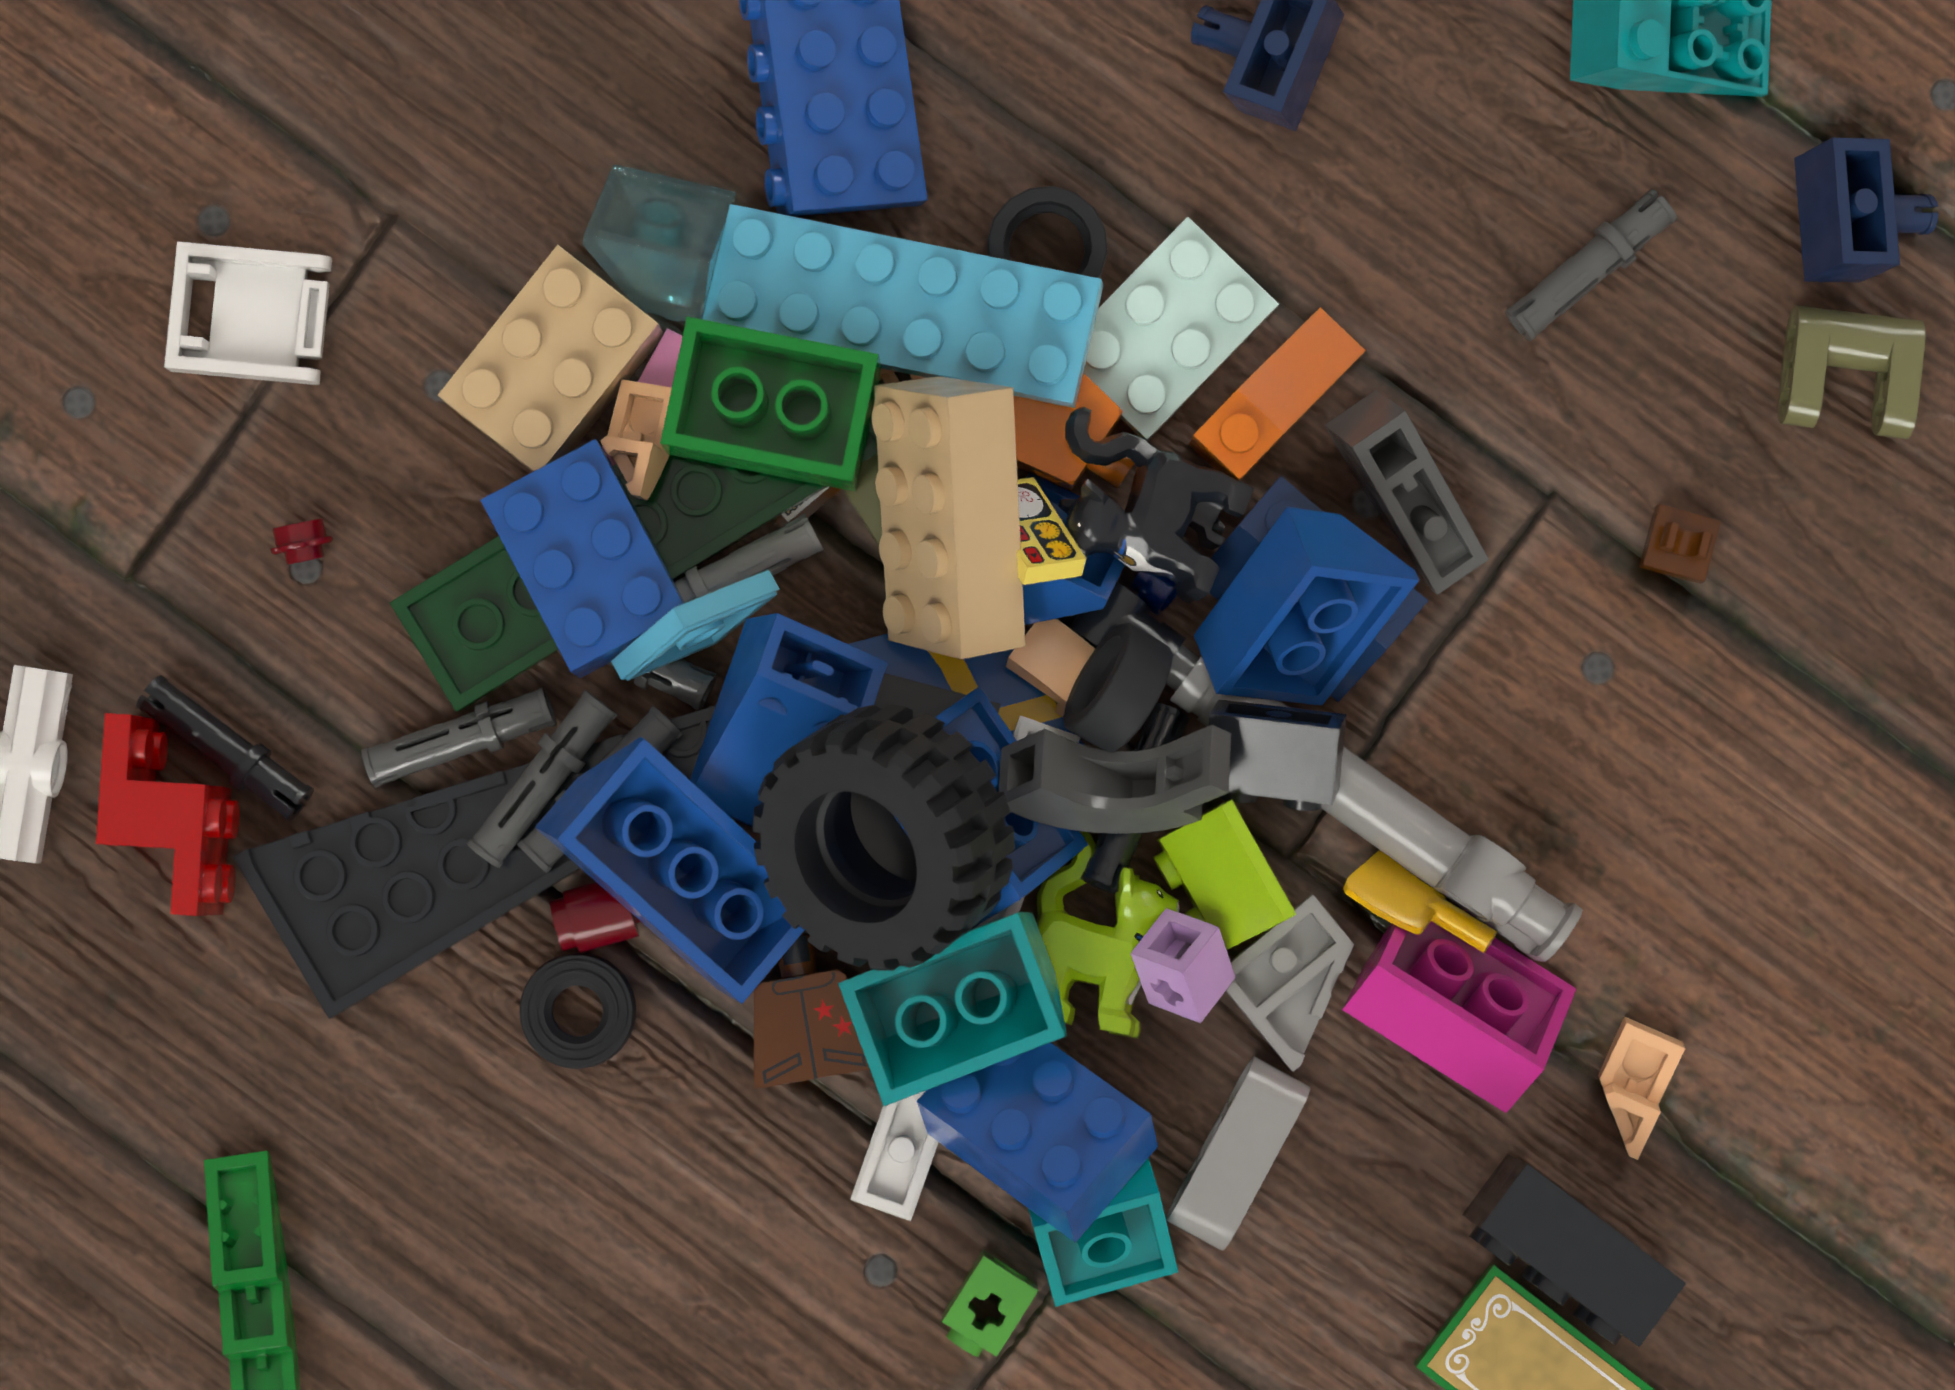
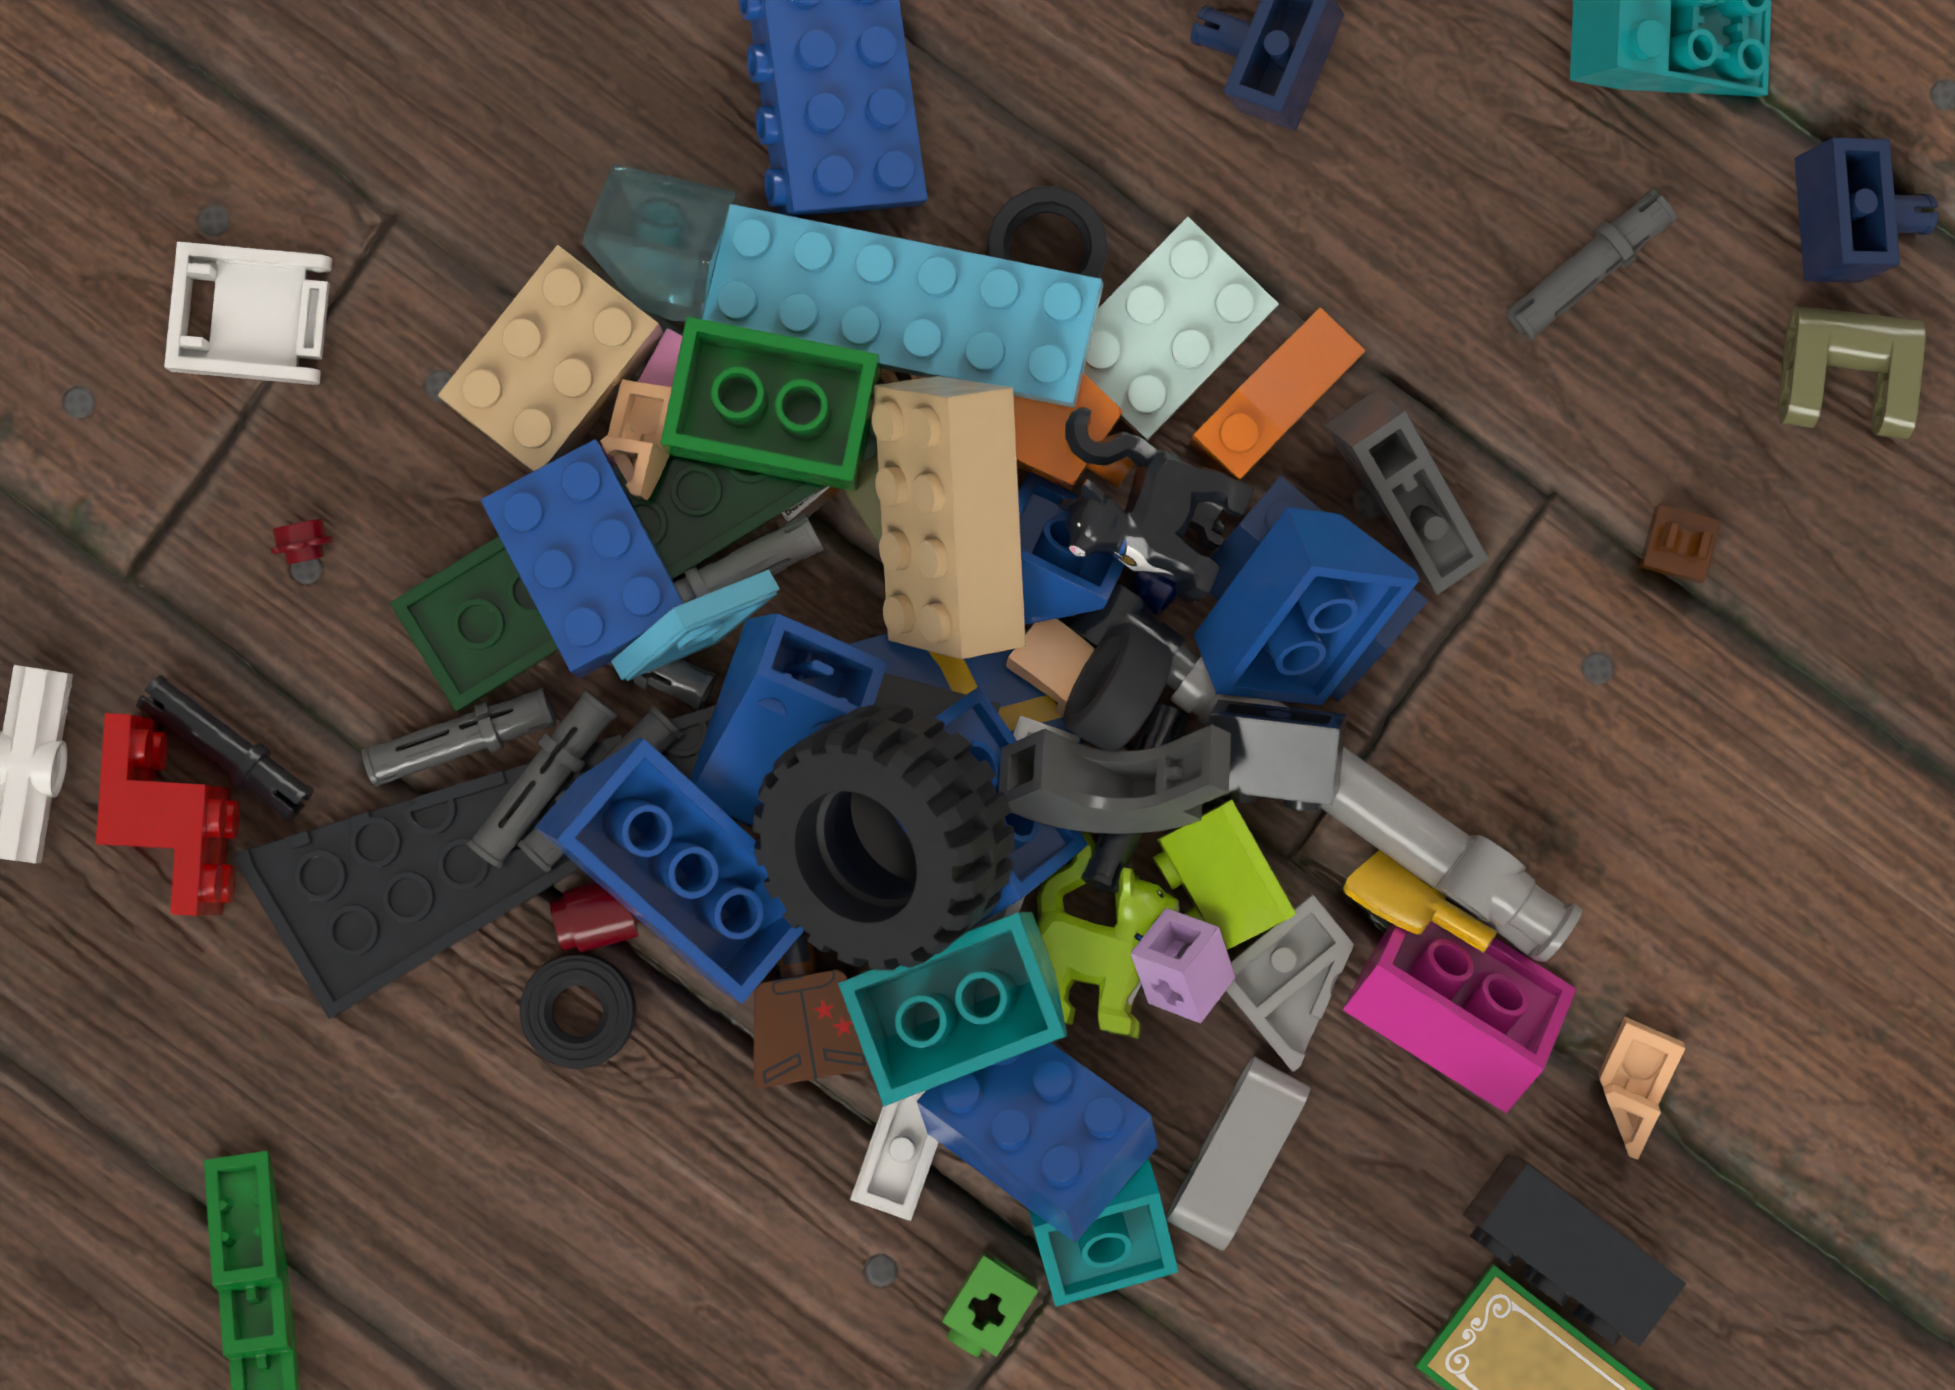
(1046, 544): tile -> none

